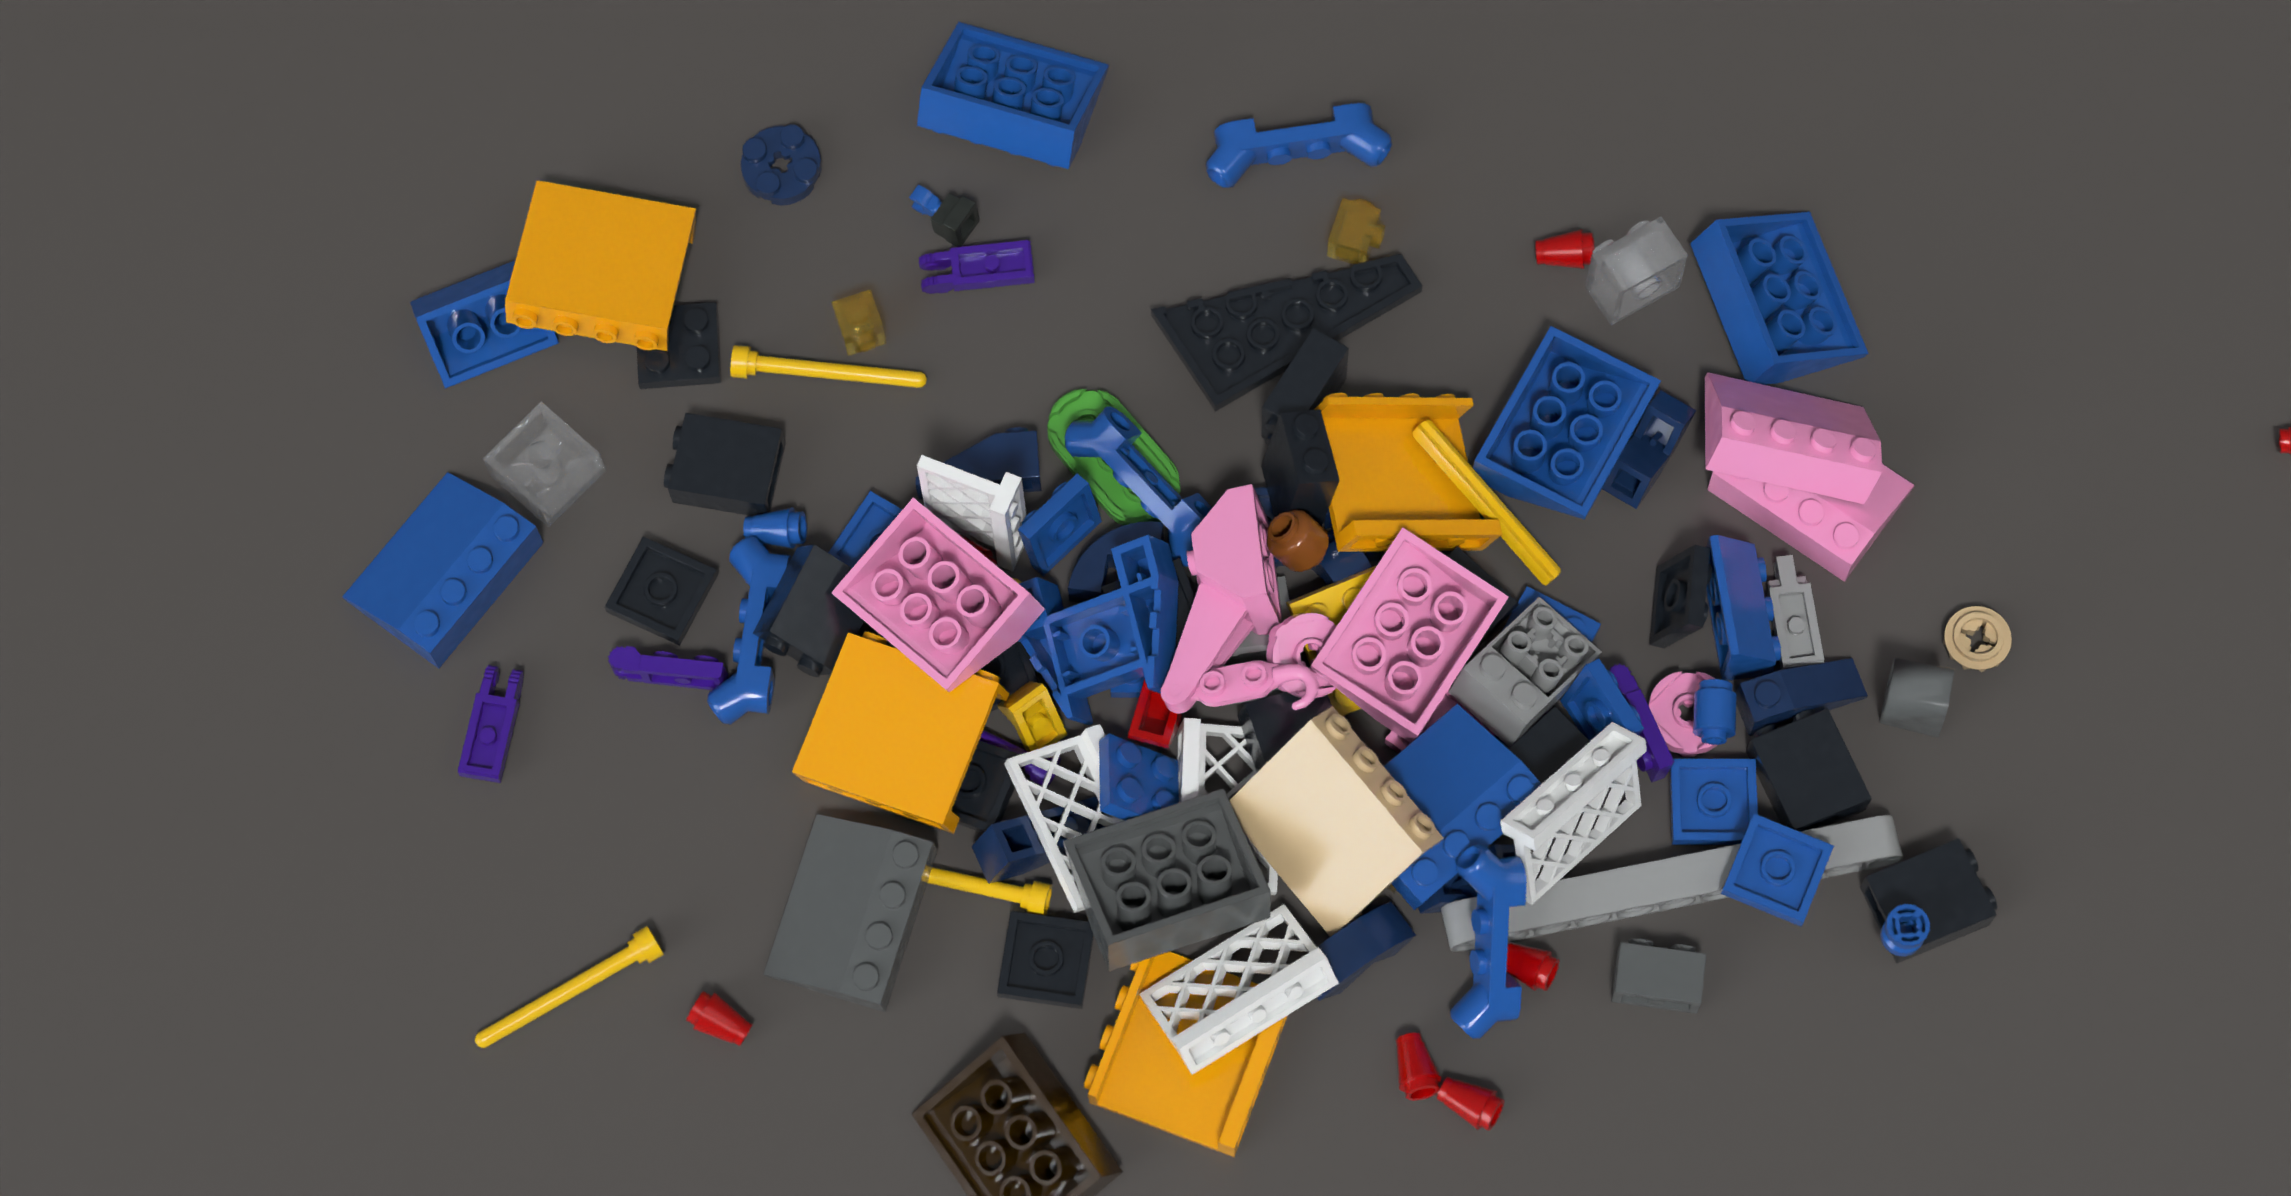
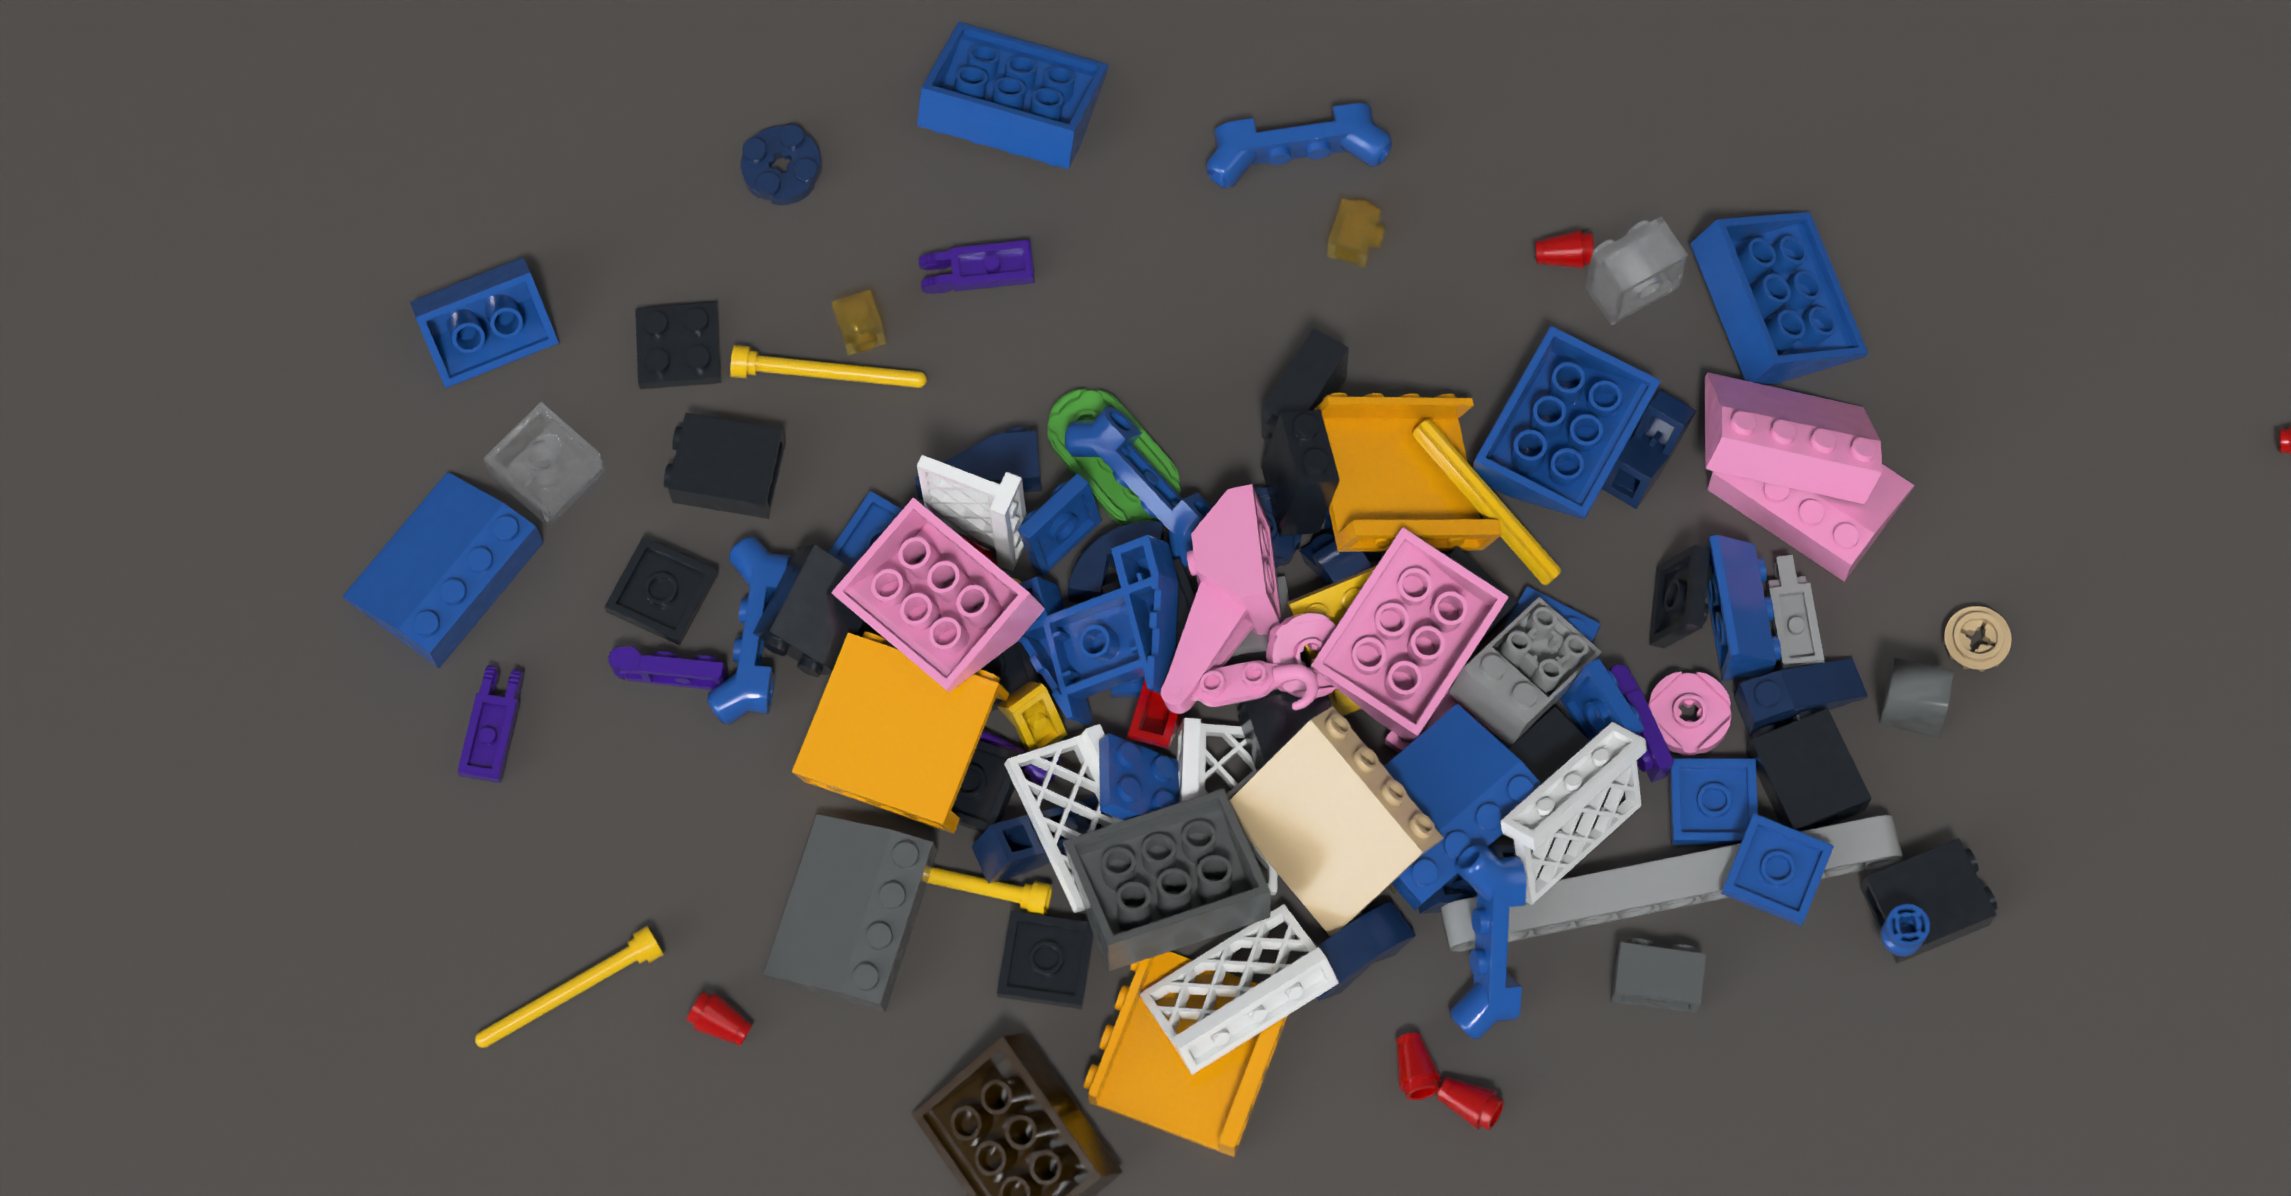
(599, 265): light orange panel -> none
(778, 527): blue cone -> none
(950, 219): pearl dark grey piece -> none
(1257, 330): black wing -> none
(1297, 540): dark orange head -> none
(1532, 966): red cone -> none
(1714, 711): blue brick -> none

